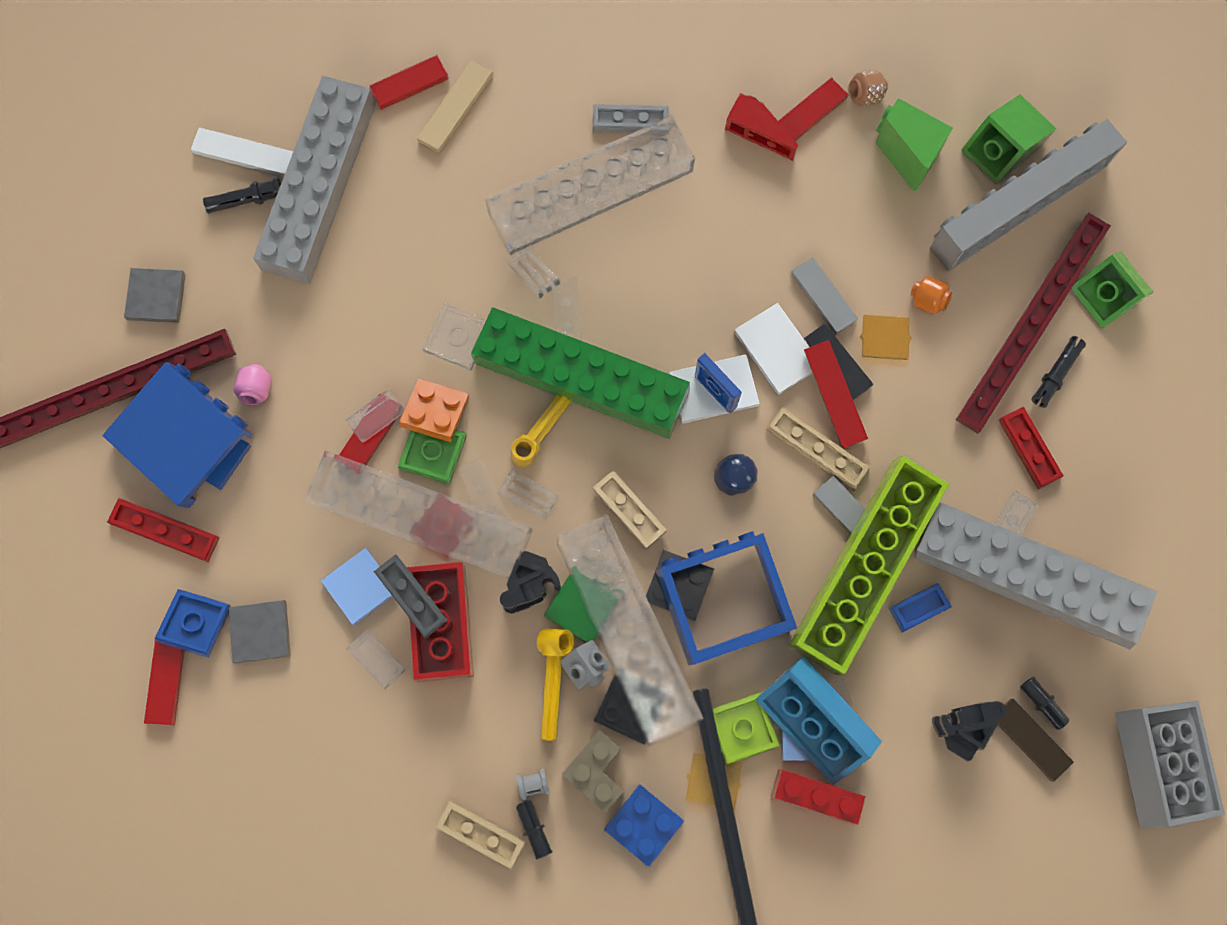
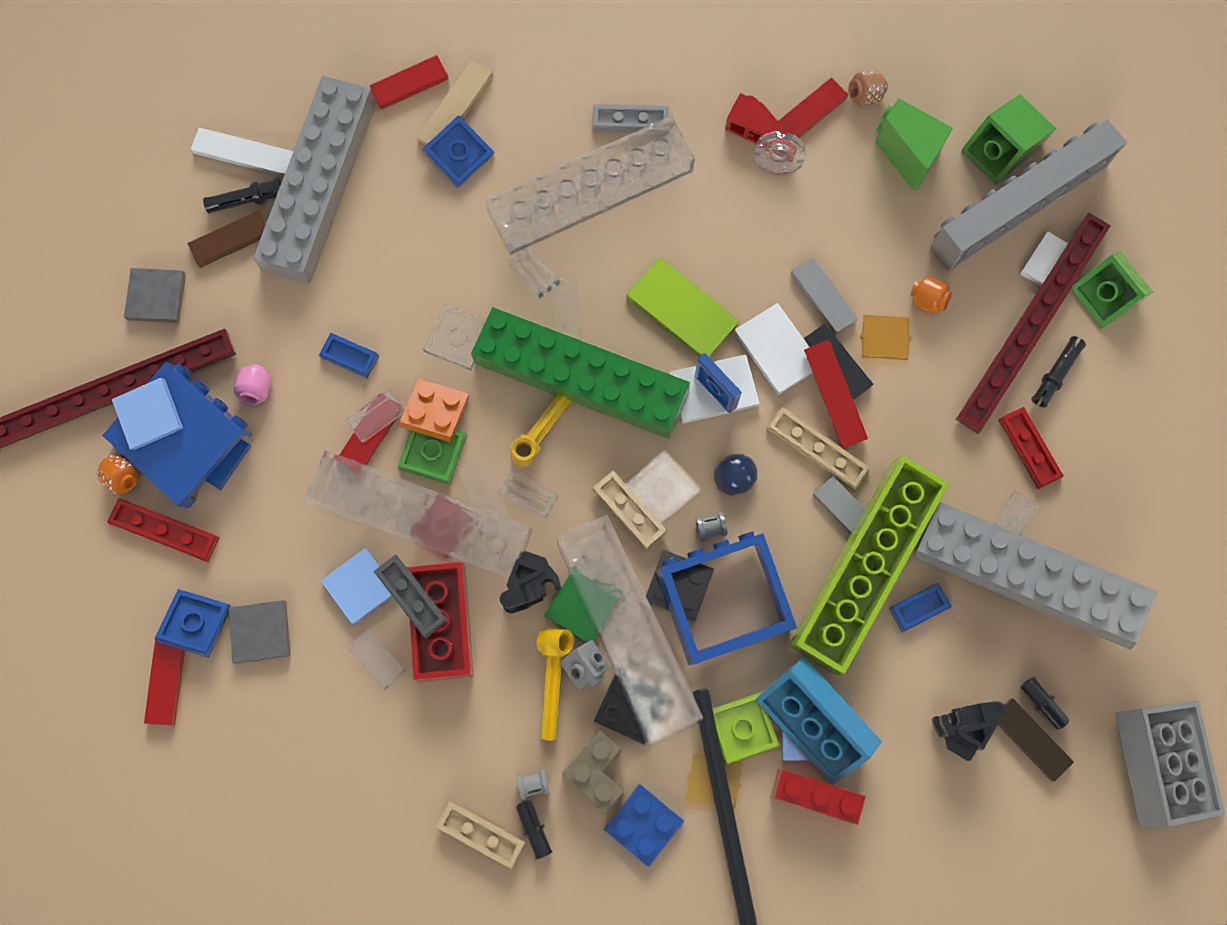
(118, 474): none -> orange head
(147, 414): none -> light blue tile
(227, 239): none -> reddish brown tile
(349, 355): none -> blue tile
(458, 151): none -> blue tile
(663, 487): none -> clear tile
(682, 308): none -> lime tile
(711, 526): none -> light grey bush
(779, 153): none -> clear tile
(1043, 258): none -> white tile

